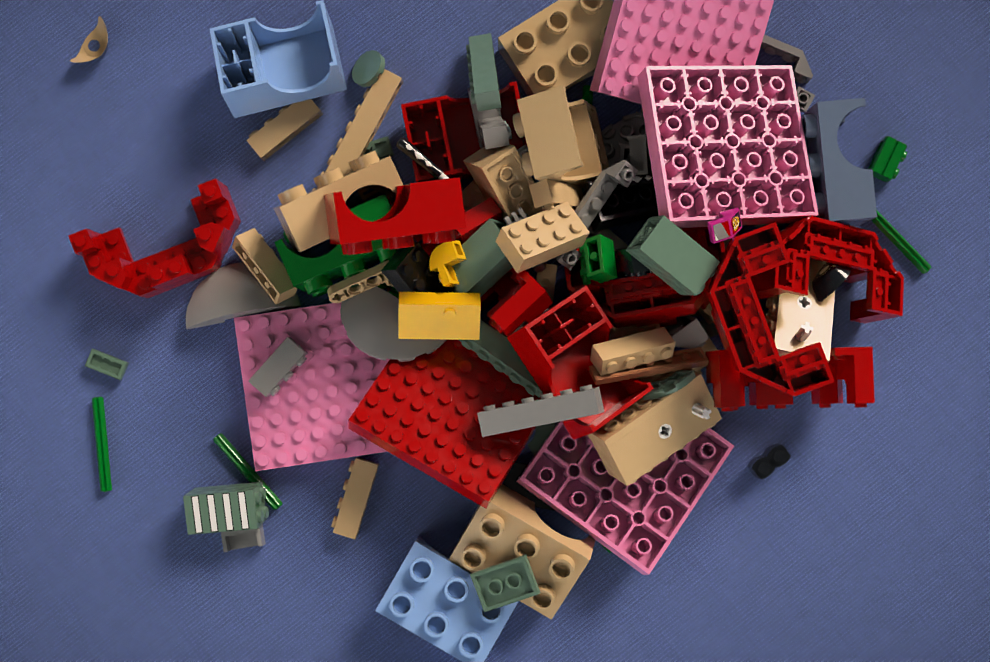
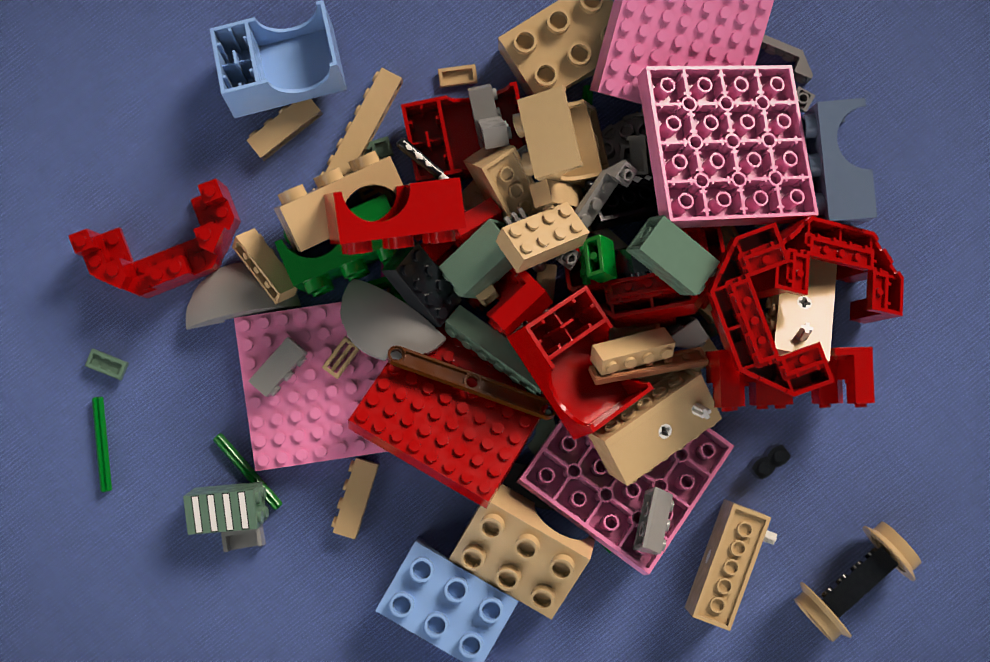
(99, 34): tan piece -> none
(338, 293): tan beam -> none
(347, 362): none -> tan tile
(368, 68): sand green tile -> none
(439, 315): yellow brick -> none
(444, 258): yellow brick -> none
(457, 76): none -> tan tile
(457, 378): none -> reddish brown beam
(483, 73): sand green brick -> none
(487, 295): none -> tan tile
(505, 583): sand green tile -> none
(541, 411): light grey brick -> none
(653, 521): none -> light grey slope
(670, 385): sand green tile -> none
(726, 226): slope -> none
(728, 564): none -> tan piece
(830, 280): black piece -> none
(887, 158): green brick -> none
(889, 553): none -> brick
(901, 243): green axle -> none

